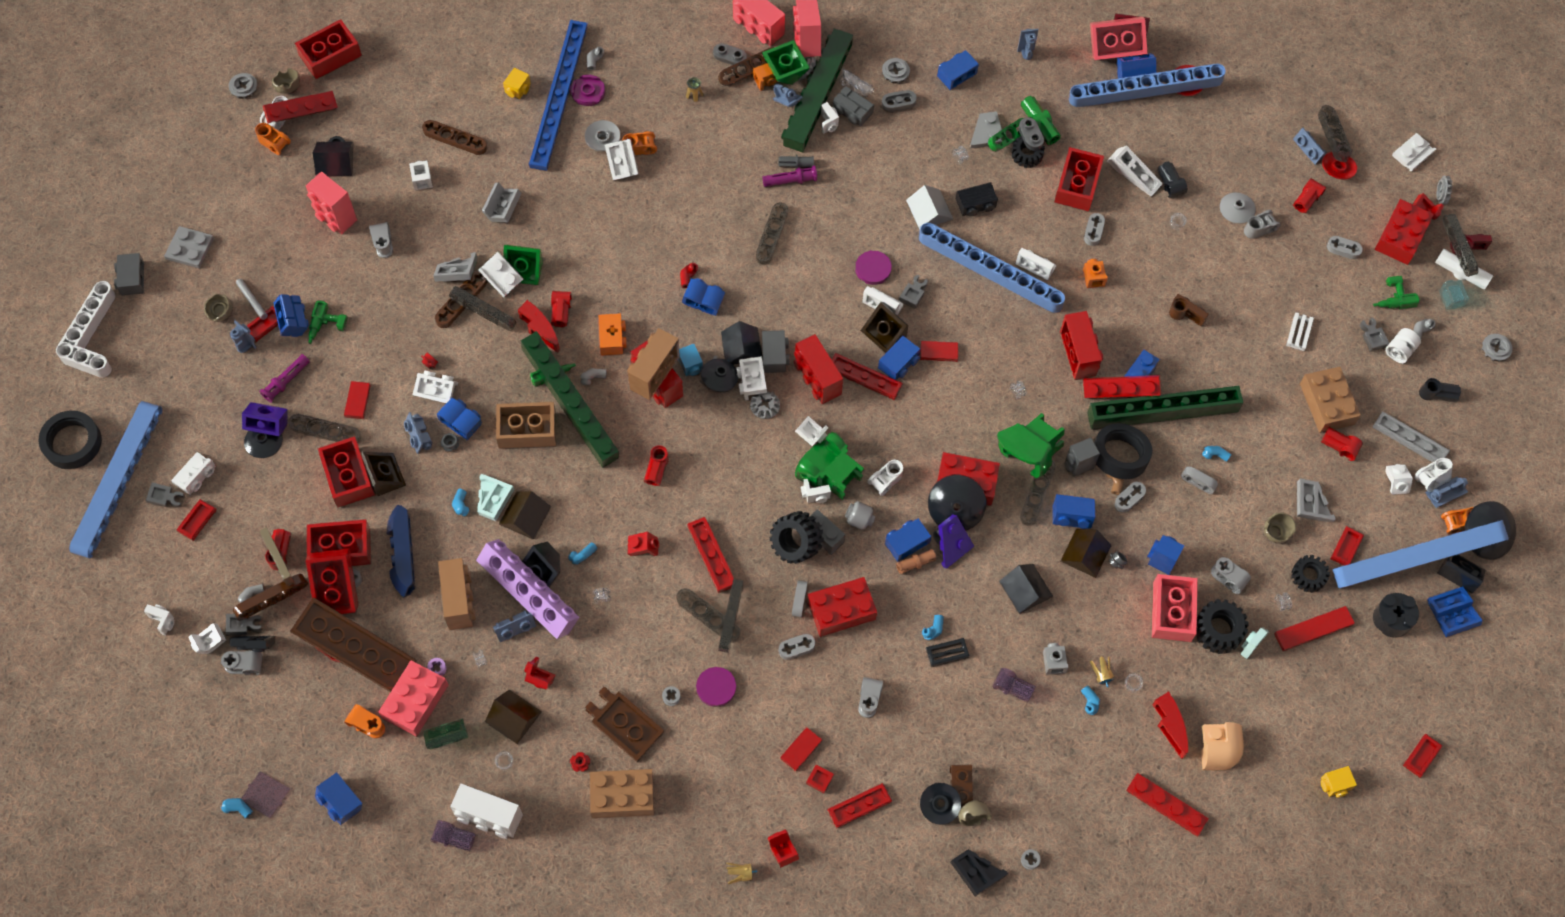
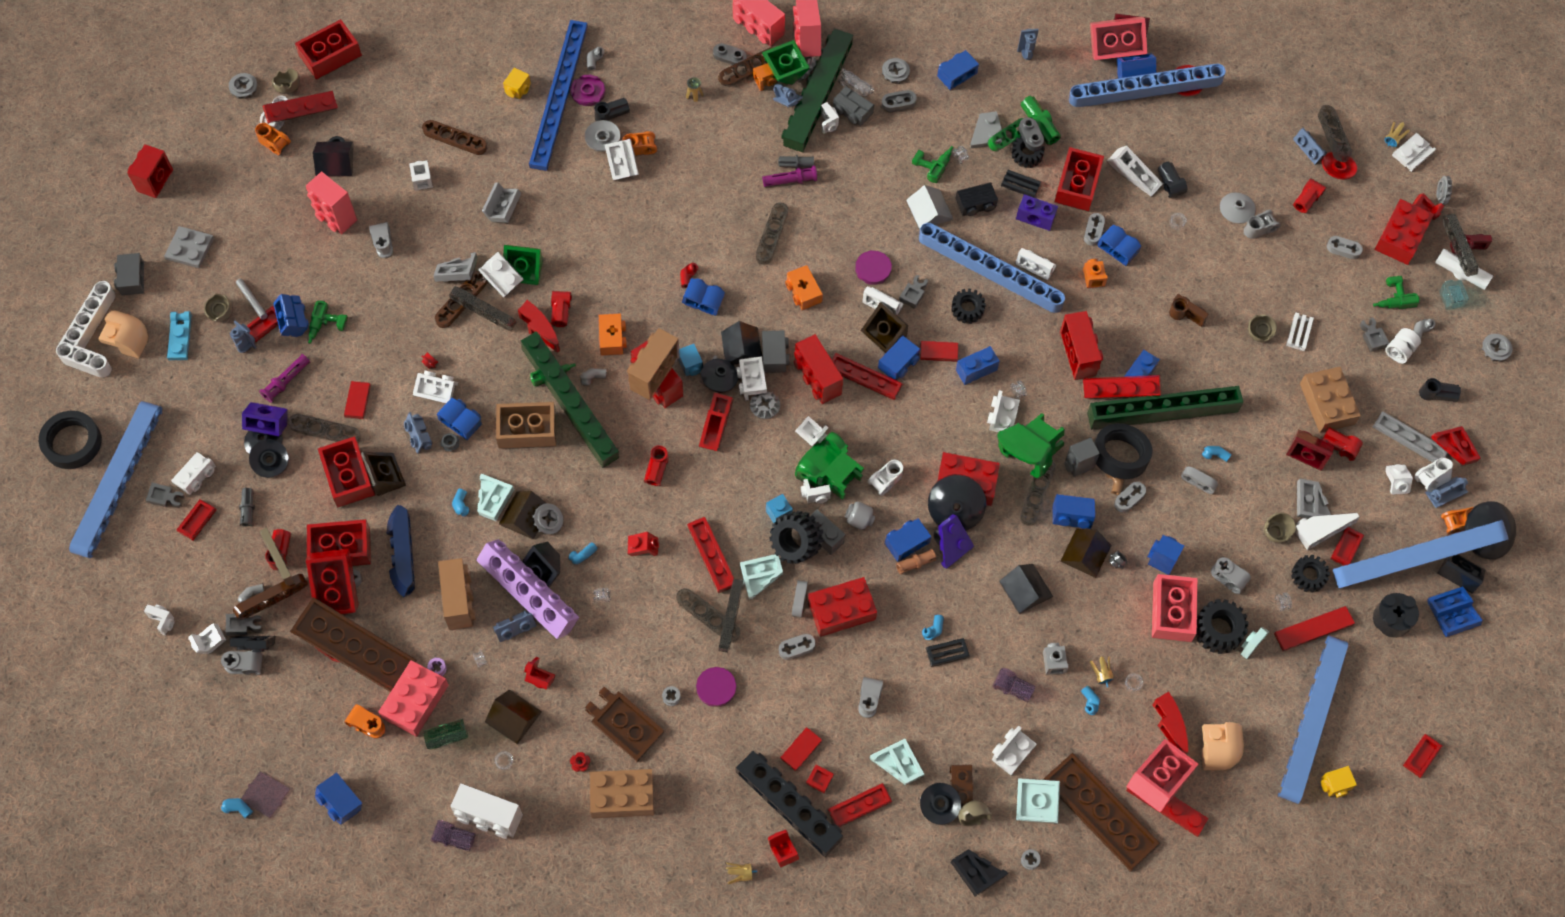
(125, 333): none -> light nougat brick
(150, 171): none -> red brick
(179, 336): none -> medium azure plate
(246, 507): none -> dark grey axle
(266, 449): none -> black dish
(553, 513): none -> light grey gear
(611, 109): none -> black piece
(716, 422): none -> red slope
(760, 573): none -> light aqua wing
(778, 508): none -> dark azure brick
(804, 287): none -> orange brick
(822, 843): none -> black brick
(899, 762): none -> light aqua wing
(936, 167): none -> green piece
(964, 315): none -> black tyre
(977, 365): none -> blue brick
(1004, 412): none -> white bracket
(1013, 750): none -> white bracket
(1022, 181): none -> black tile
(1036, 212): none -> dark purple brick
(1038, 800): none -> light aqua tile
(1102, 812): none -> reddish brown tile
(1119, 244): none -> blue brick
(1162, 775): none -> coral brick
(1263, 324): none -> dark tan hair
(1310, 450): none -> dark red slope
(1314, 720): none -> medium blue beam
(1320, 528): none -> white slope
(1392, 138): none -> pearl gold piece
(1457, 444): none -> red wing

